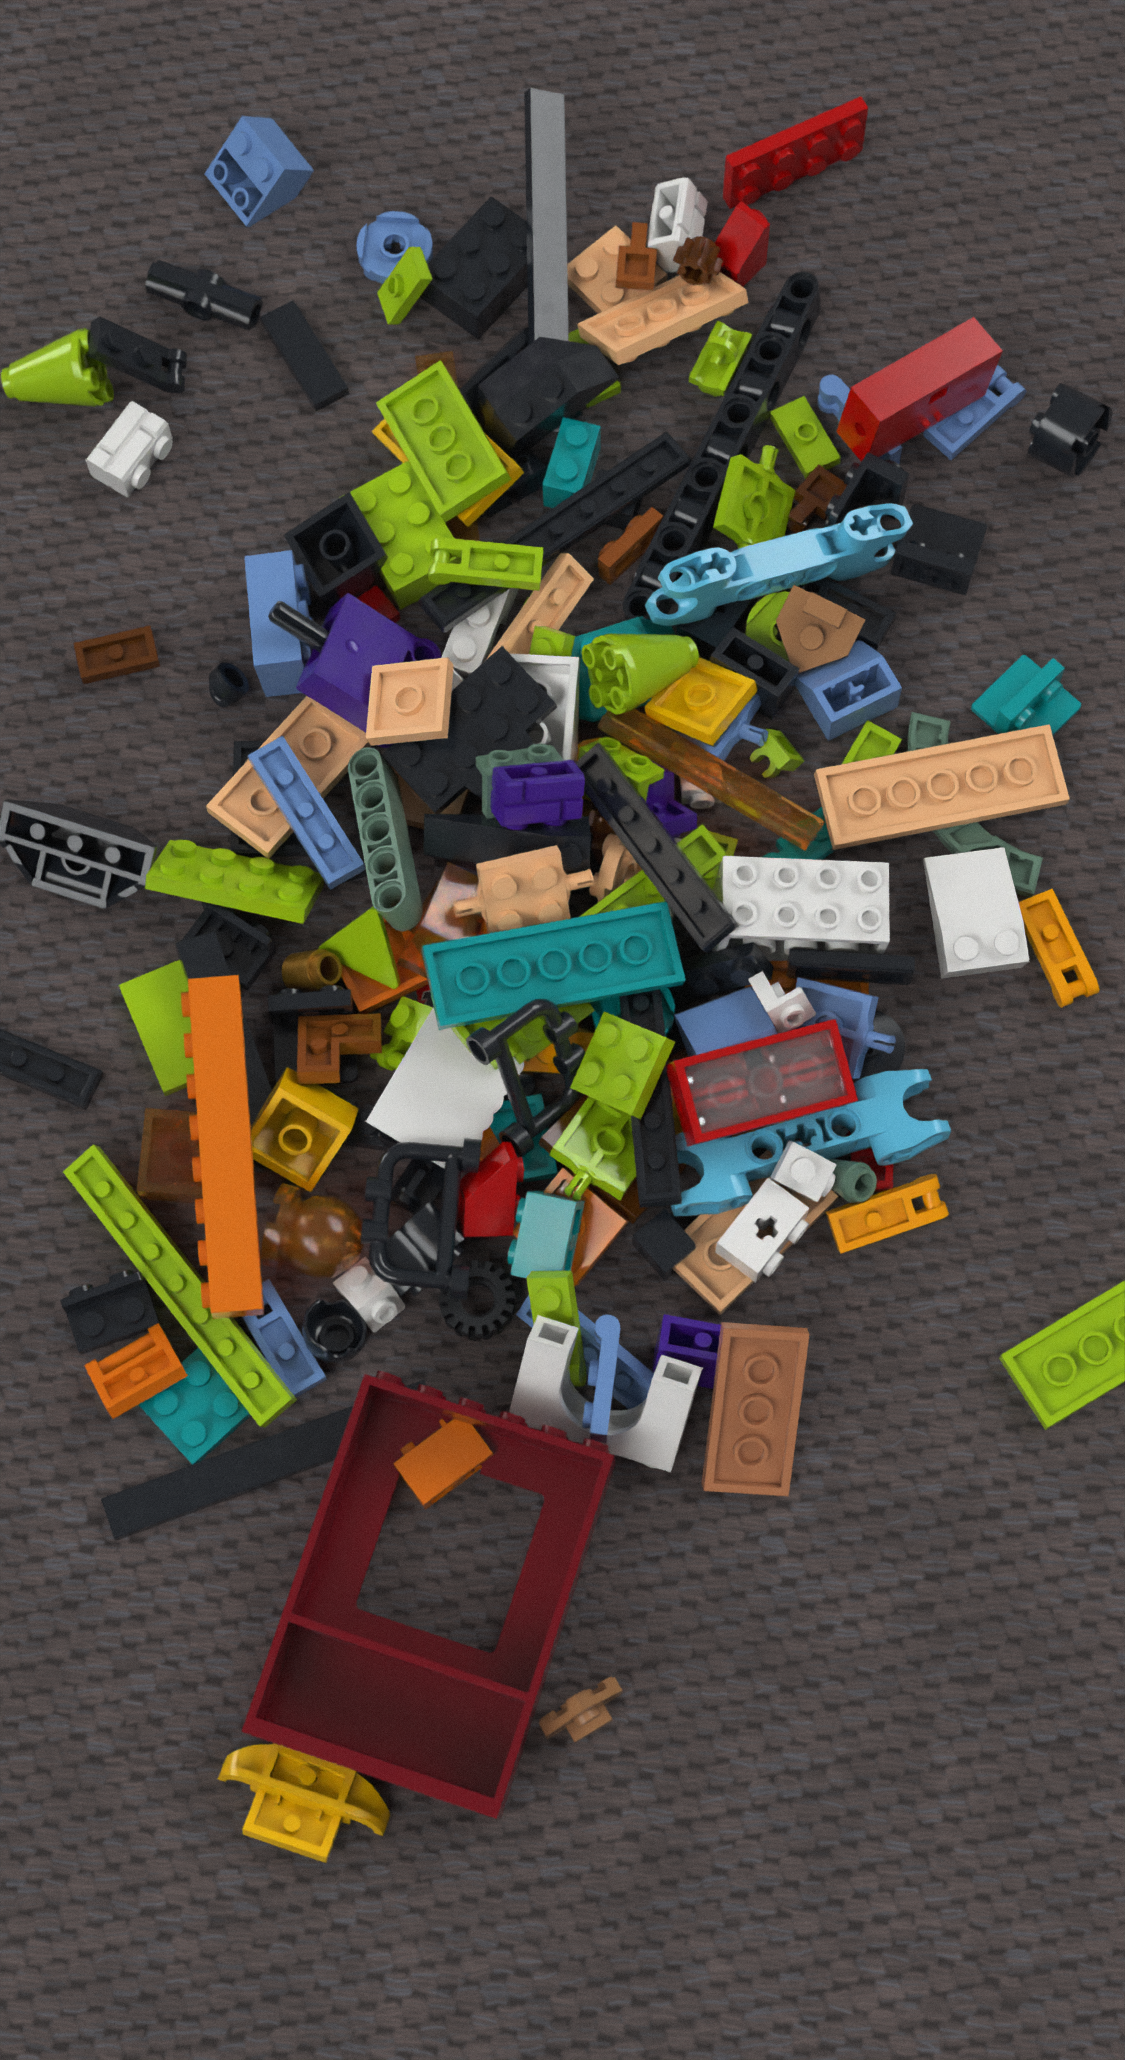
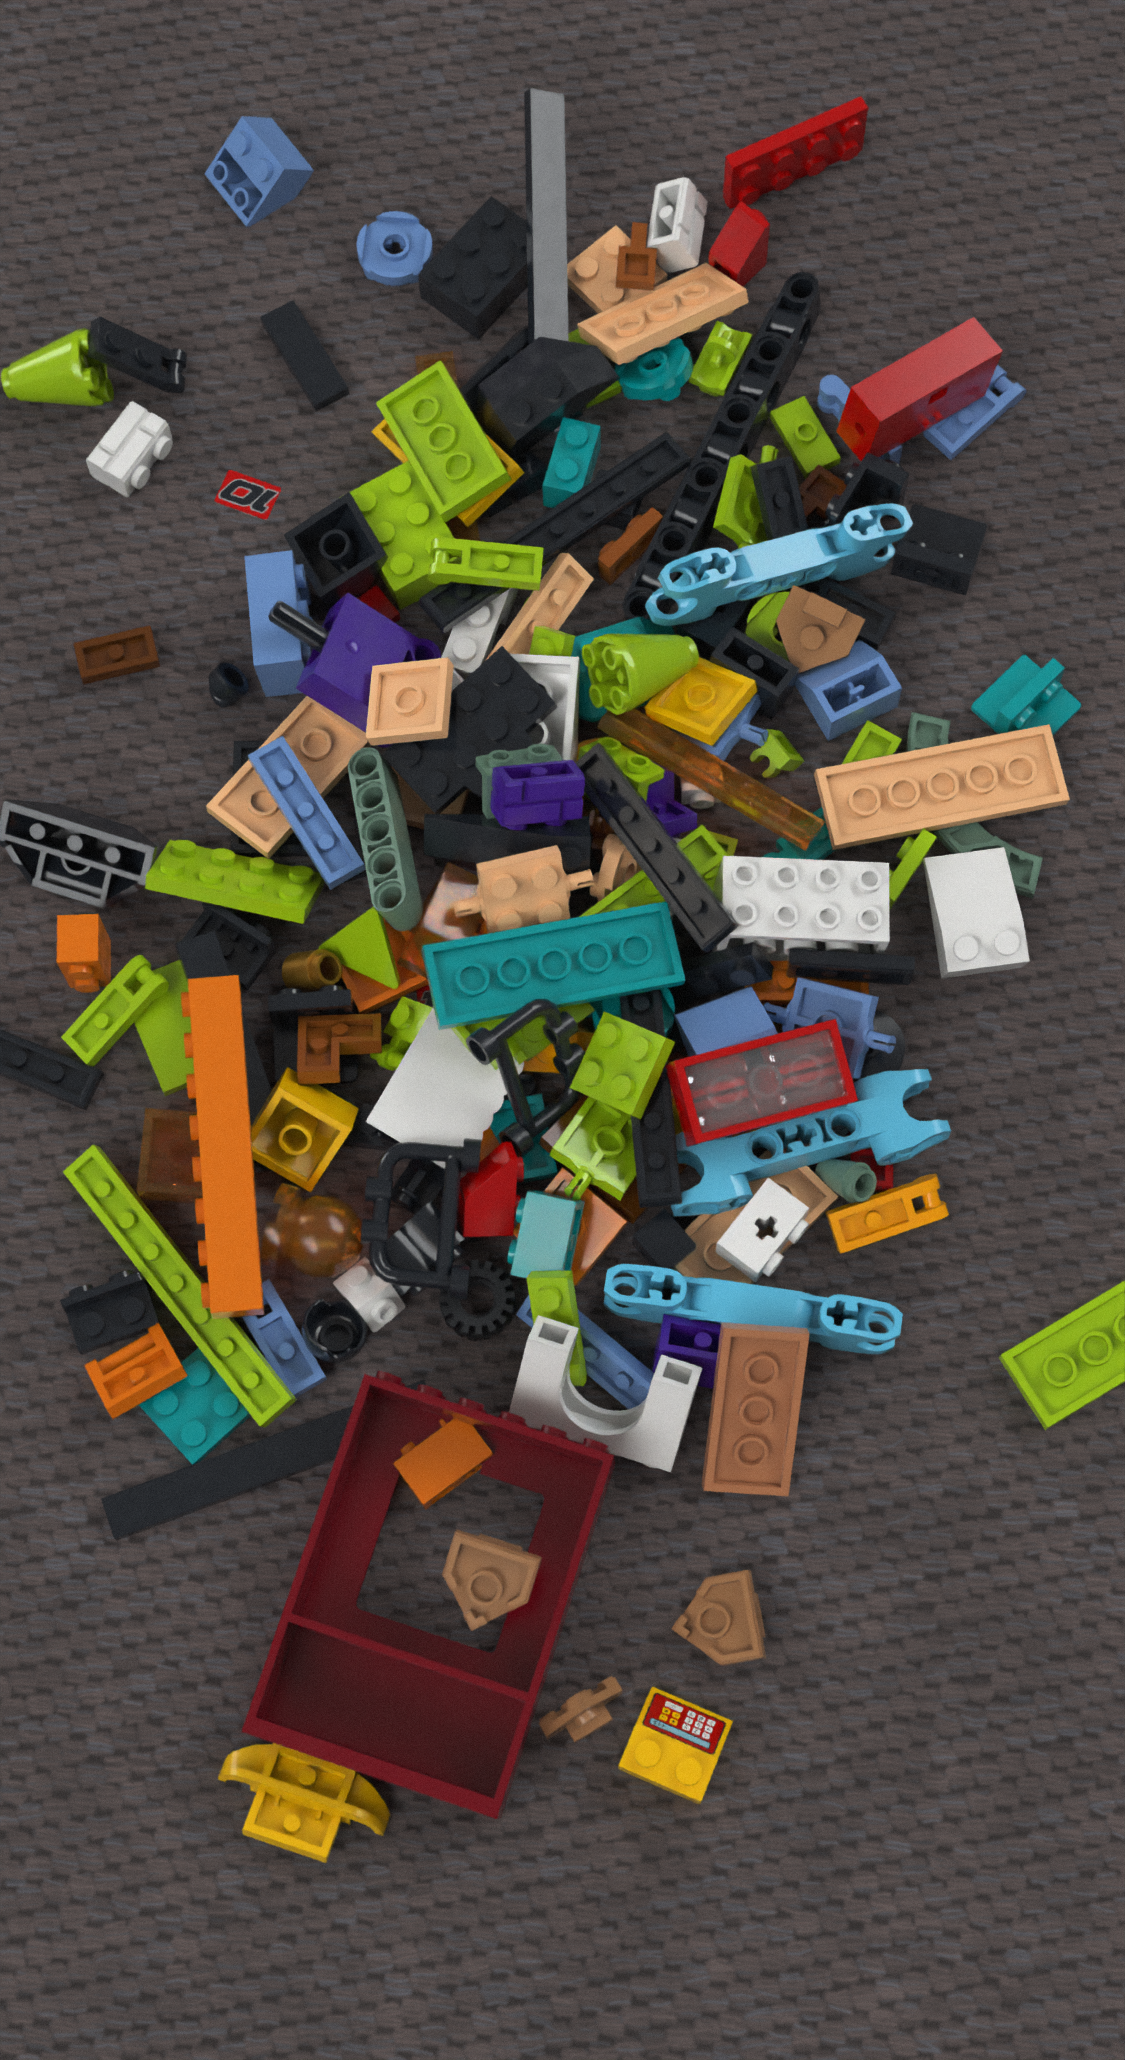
(83, 951): none -> orange brick
(114, 1010): none -> lime plate
(203, 295): black piece -> none
(247, 494): none -> sticker
(404, 285): lime plate -> none
(488, 1576): none -> medium nougat plate
(602, 1376): medium blue plate -> none
(664, 382): none -> teal plate
(675, 1745): none -> yellow slope
(698, 260): reddish brown gear -> none
(725, 1619): none -> medium nougat plate
(746, 1303): none -> medium azure piece
(779, 498): none -> black plate
(784, 1010): white bracket -> none
(804, 1172): white bracket -> none
(912, 855): none -> lime plate
(1057, 948): light orange plate -> none
(1069, 430): black brick -> none

